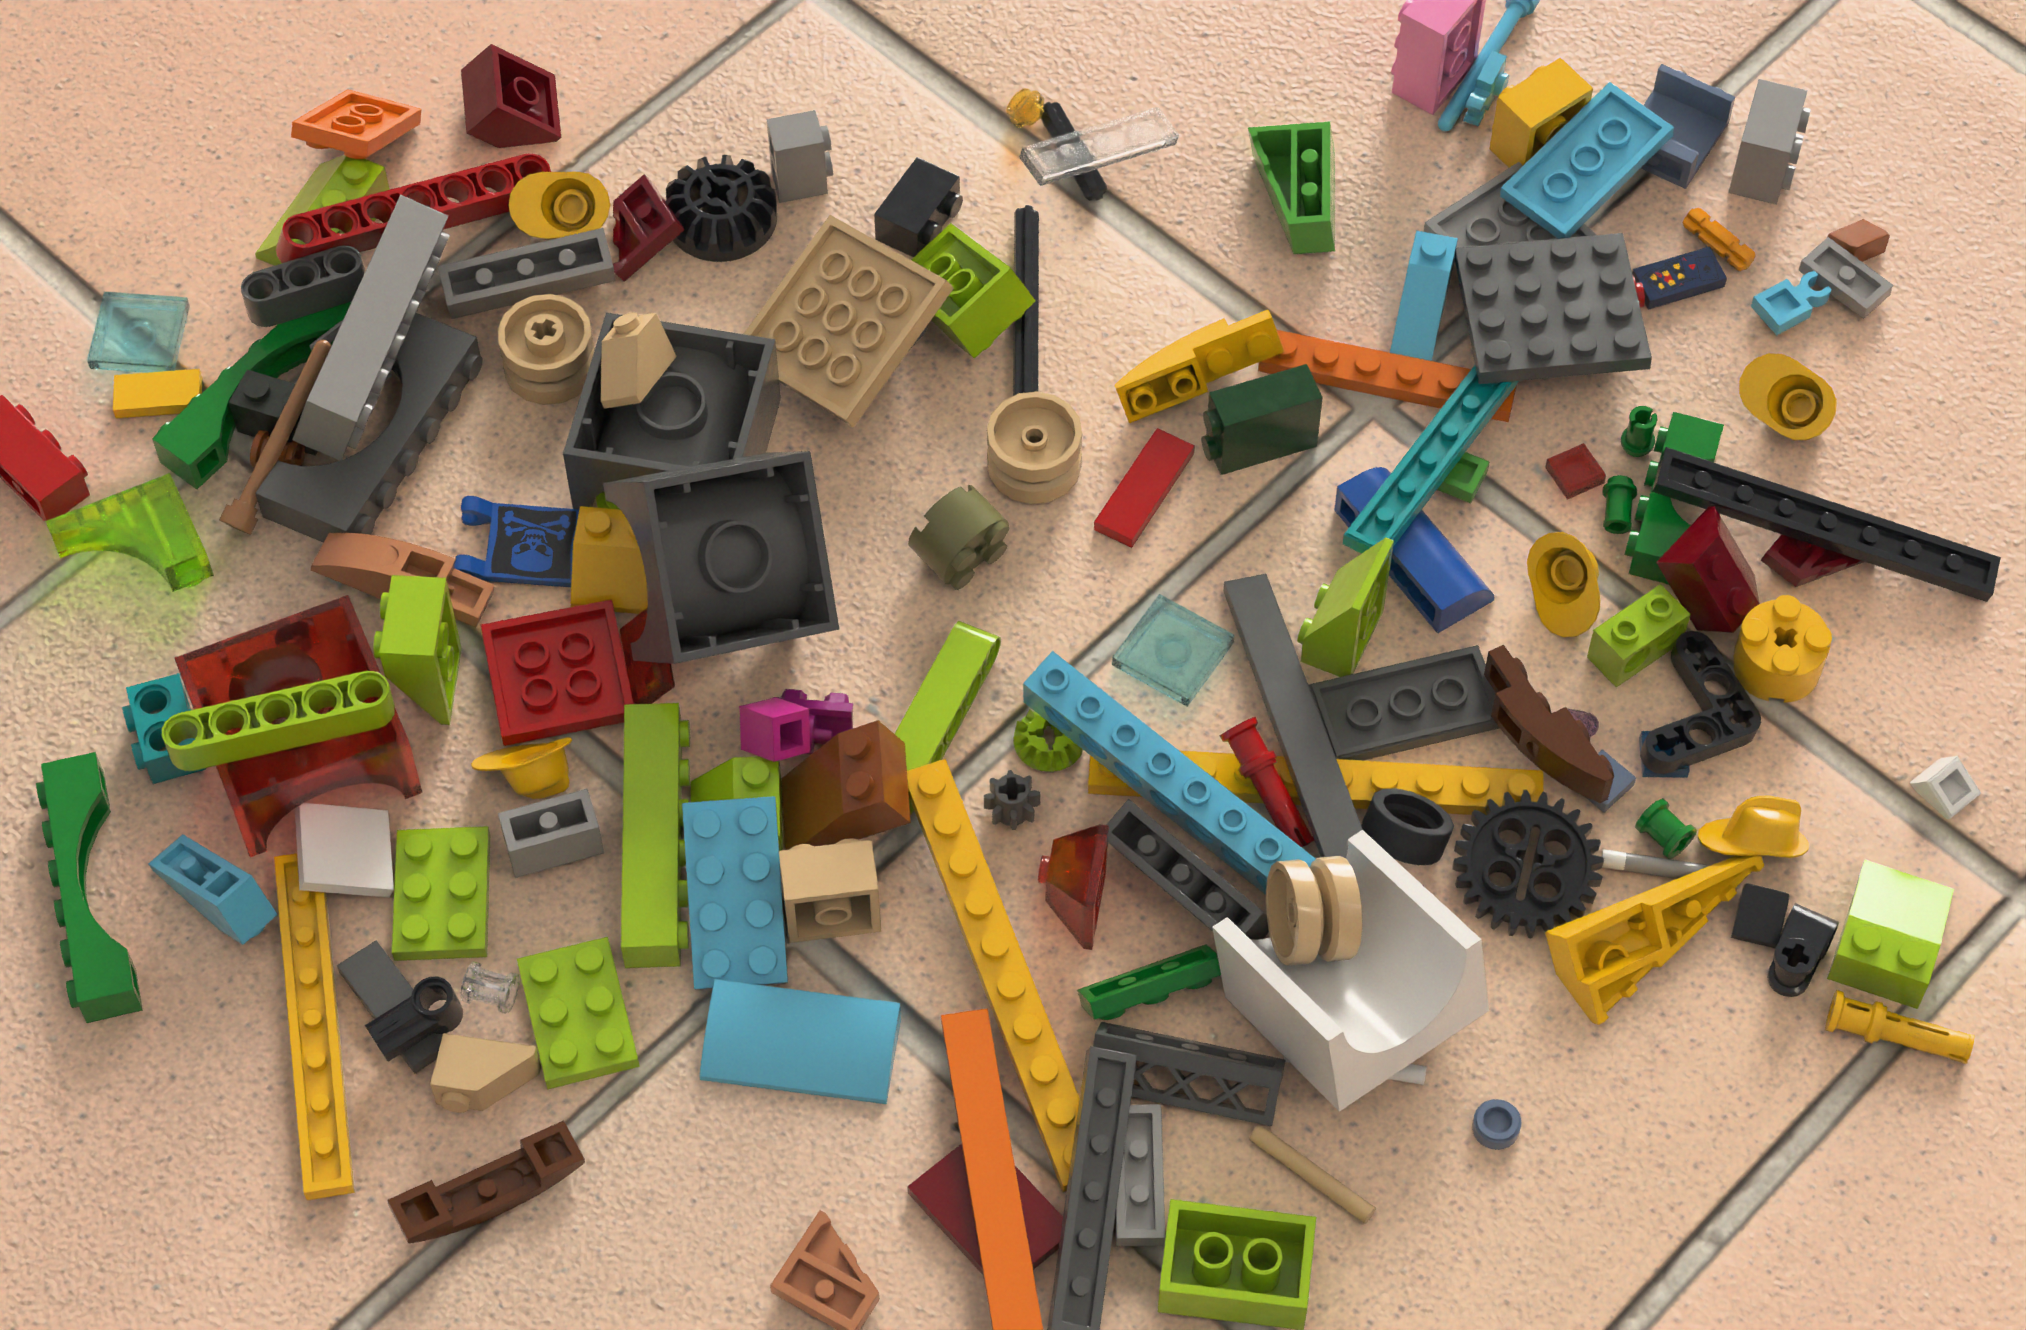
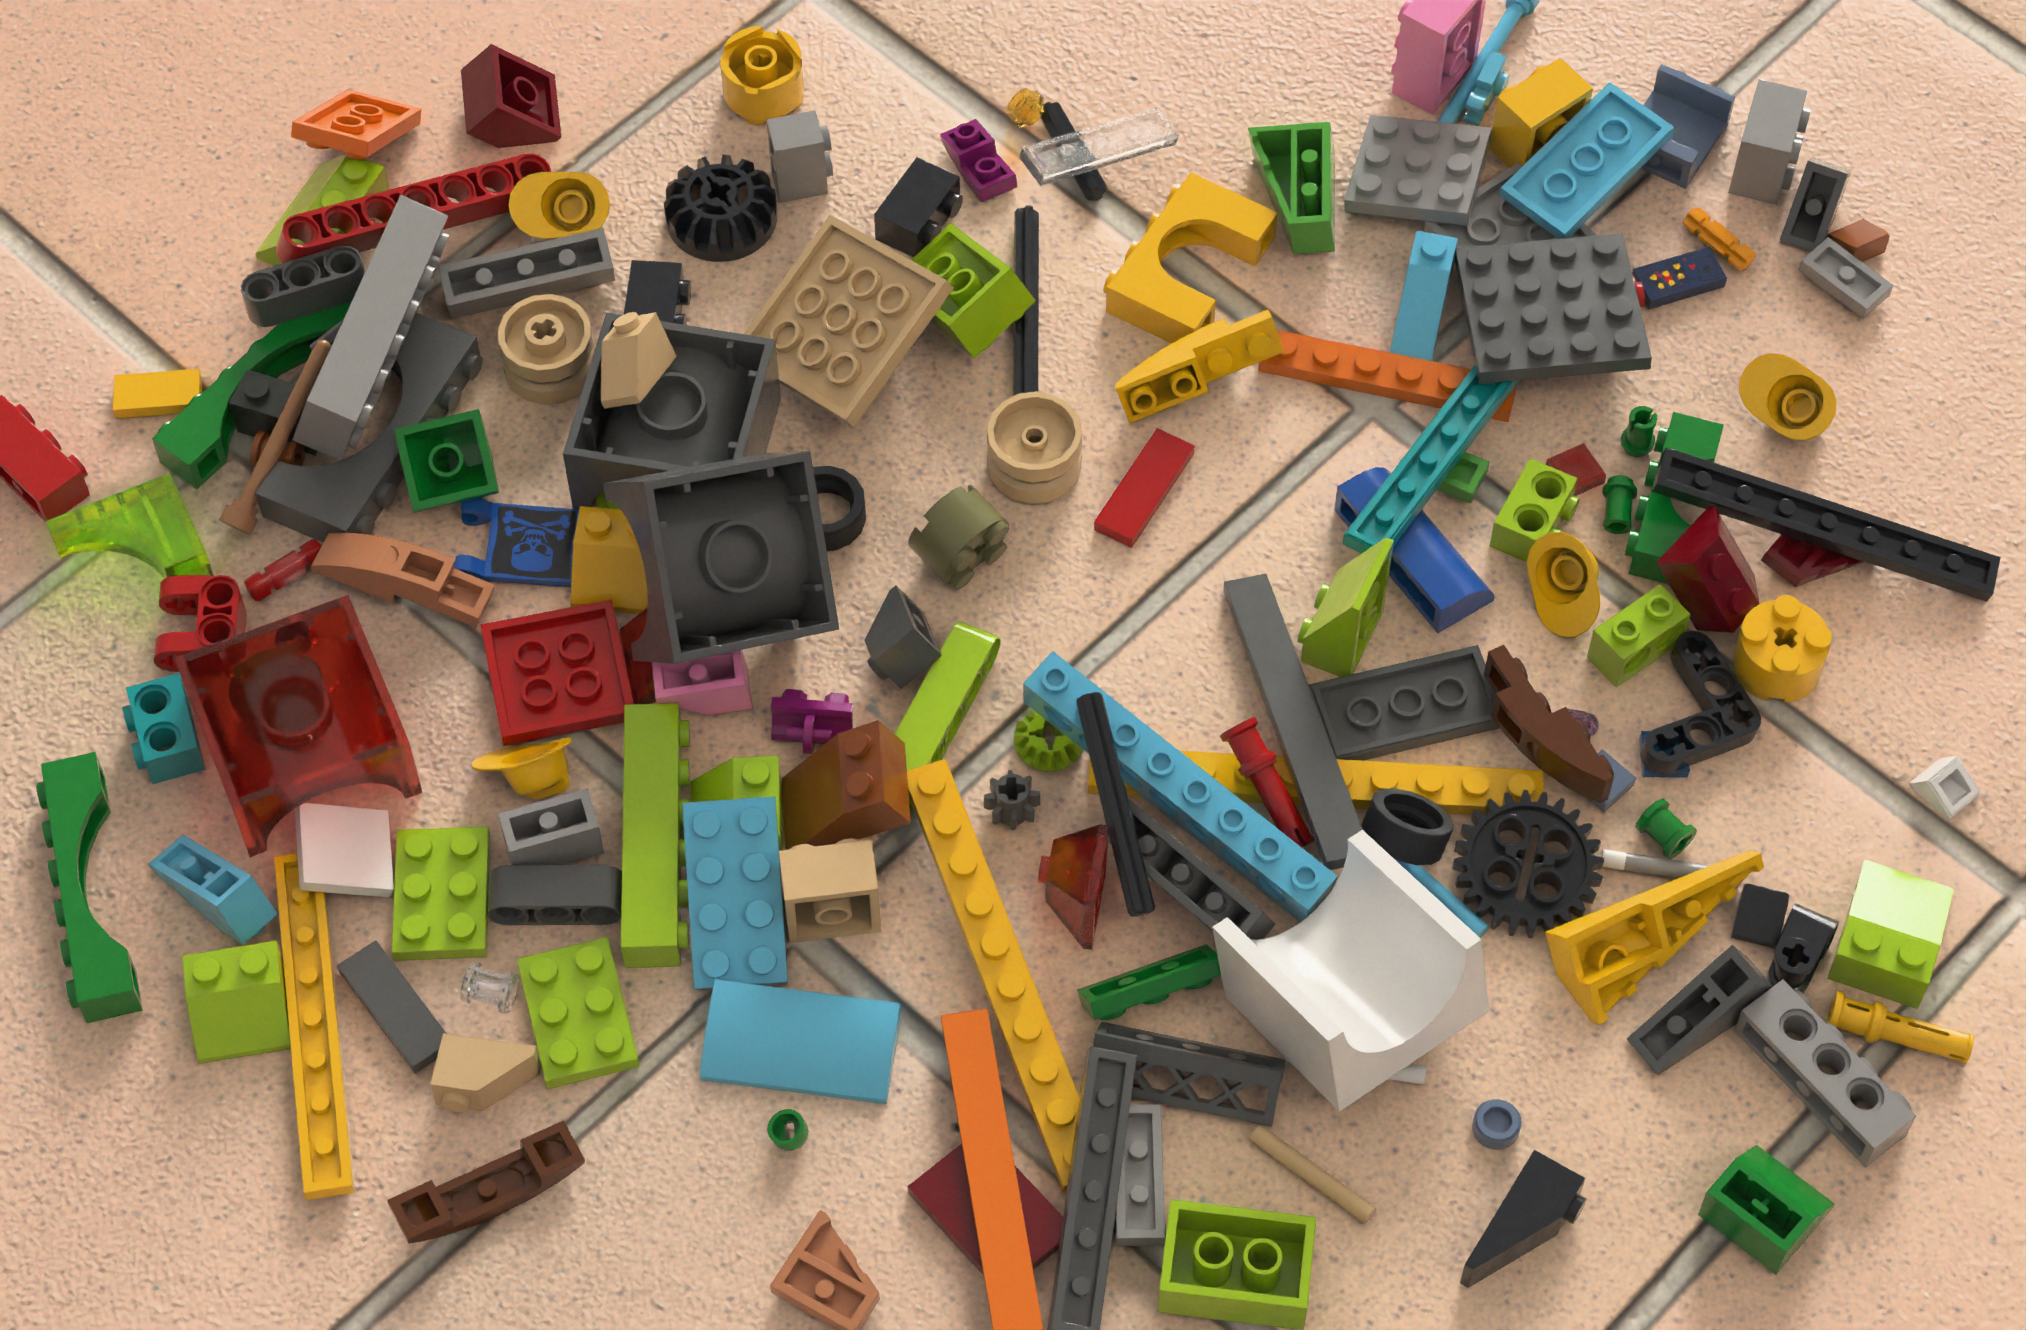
(138, 332): clear light blue tile -> none
(199, 597): none -> red piece
(237, 1001): none -> lime slope
(256, 713): lime beam -> none
(282, 571): none -> red axle
(412, 1020): black piece -> none
(420, 642): lime slope -> none
(446, 460): none -> green slope
(555, 895): none -> dark grey beam
(641, 226): dark red wing -> none
(658, 289): none -> black hinge
(705, 684): none -> bright pink slope
(762, 74): none -> yellow brick
(774, 729): dark pink brick -> none
(779, 1132): none -> green hinge
(842, 483): none -> black tyre
(900, 640): none -> dark grey slope
(977, 160): none -> magenta slope
(1115, 804): none -> black axle
(1173, 650): clear light blue tile -> none
(1193, 215): none -> yellow arch
(1262, 419): dark green brick -> none
(1313, 910): tan wheel -> none
(1418, 170): none -> light grey plate
(1458, 908): none -> medium azure bar
(1528, 1217): none -> black slope
(1529, 510): none -> lime brick
(1700, 1010): none -> dark grey slope
(1757, 829): yellow piece -> none
(1764, 1208): none -> green slope
(1787, 305): medium azure plate -> none
(1815, 204): none -> dark grey slope
(1827, 1096): none -> light grey brick

